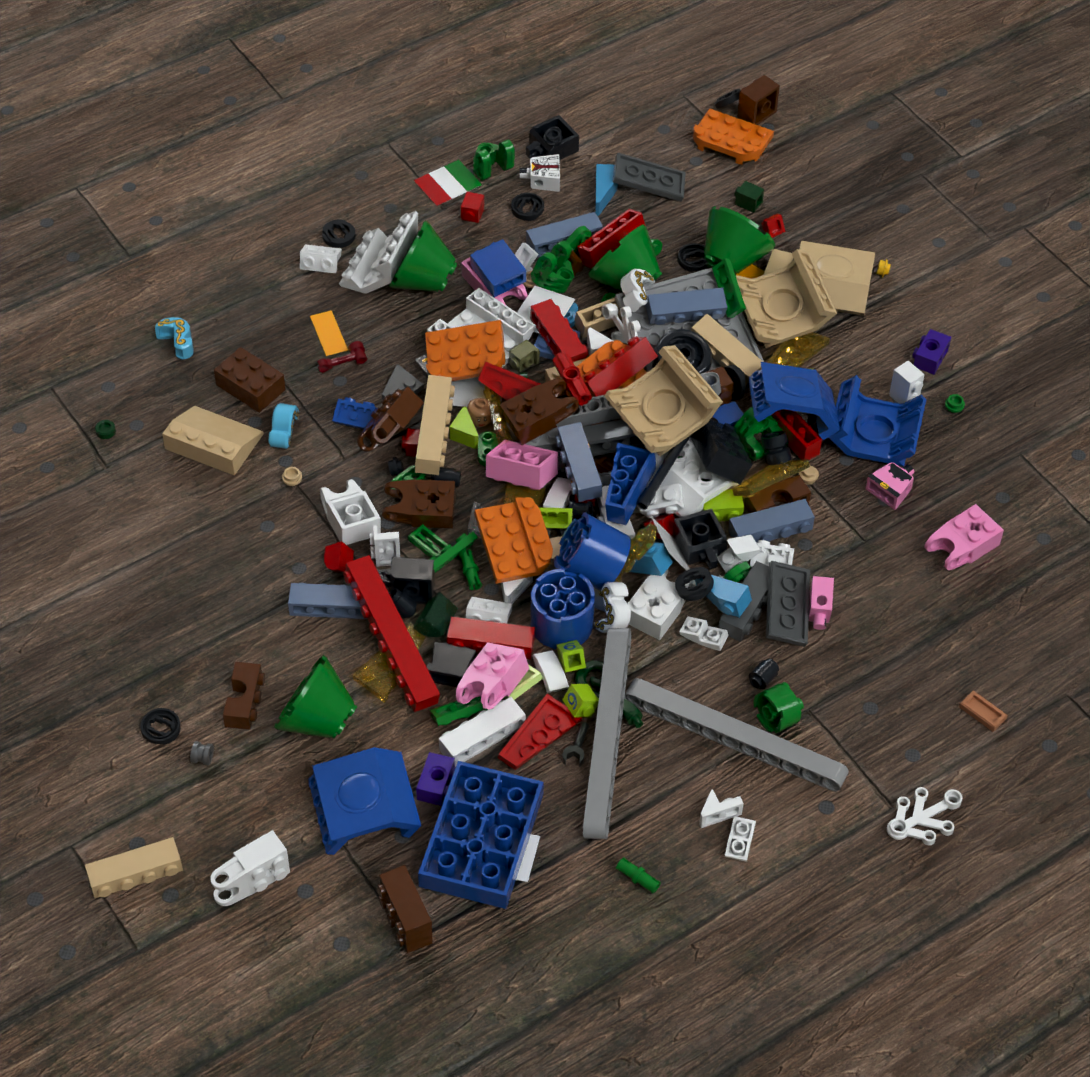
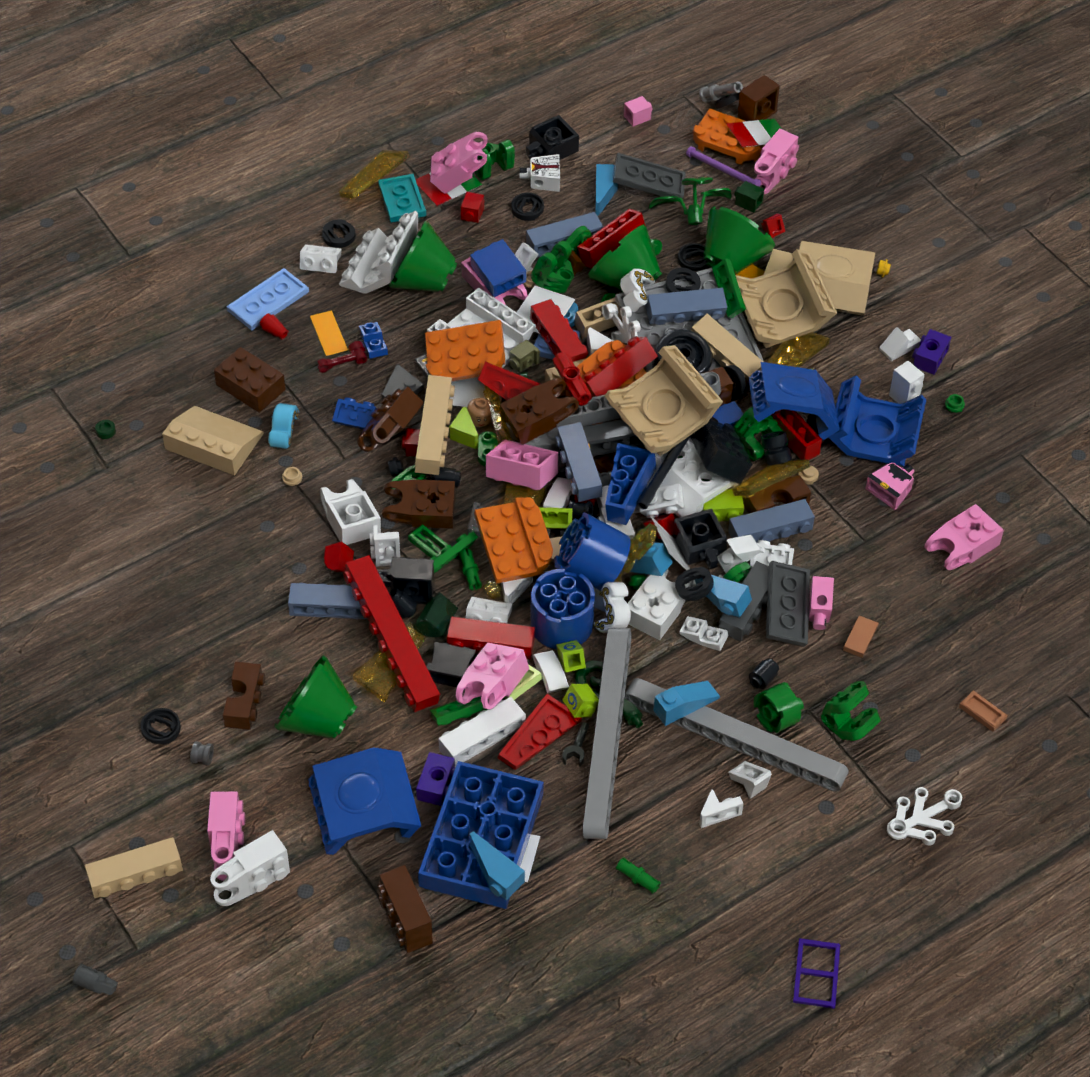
(94, 980): none -> dark grey hinge
(180, 330): medium azure animal -> none
(225, 827): none -> bright pink brick
(268, 297): none -> light blue tile
(273, 326): none -> red cone
(373, 171): none -> clear yellow wing
(373, 340): none -> blue slope
(401, 196): none -> teal plate
(457, 162): none -> bright pink brick
(492, 589): none -> clear yellow plate
(499, 871): none -> dark azure slope
(637, 111): none -> bright pink brick
(637, 580): none -> green plate
(683, 700): none -> dark azure slope
(688, 275): none -> black piece
(691, 152): none -> medium lavender bar
(695, 211): none -> green plant
(715, 91): none -> light grey pin
(740, 838): white slope -> none
(752, 776): none -> white slope
(754, 132): none -> sticker
(776, 159): none -> bright pink brick
(834, 975): none -> dark purple window
(837, 713): none -> green piece
(860, 636): none -> nougat tile
(899, 343): none -> white slope

